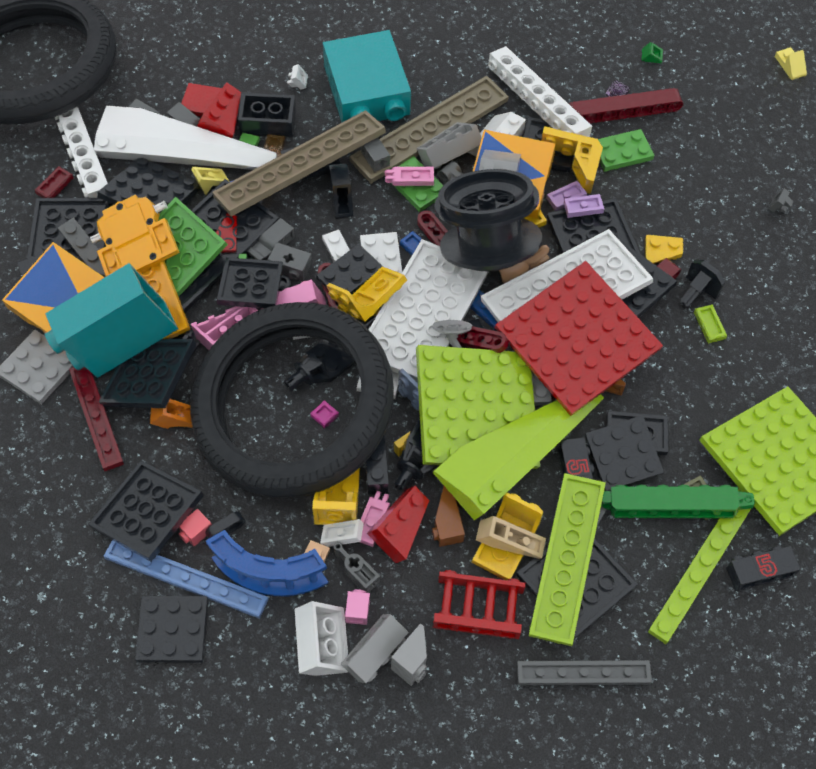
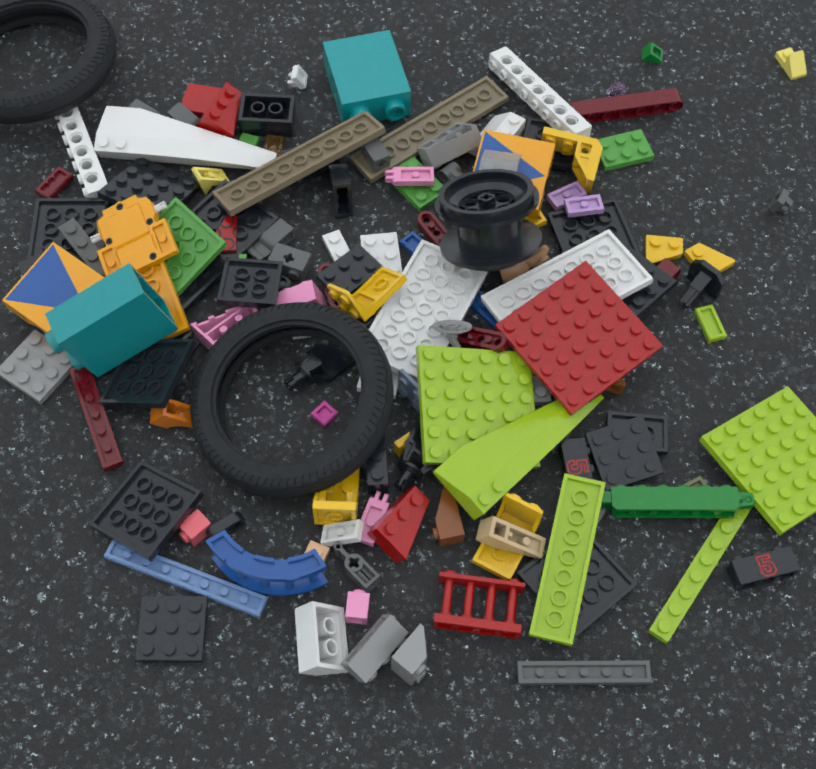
(710, 255): none -> yellow wing

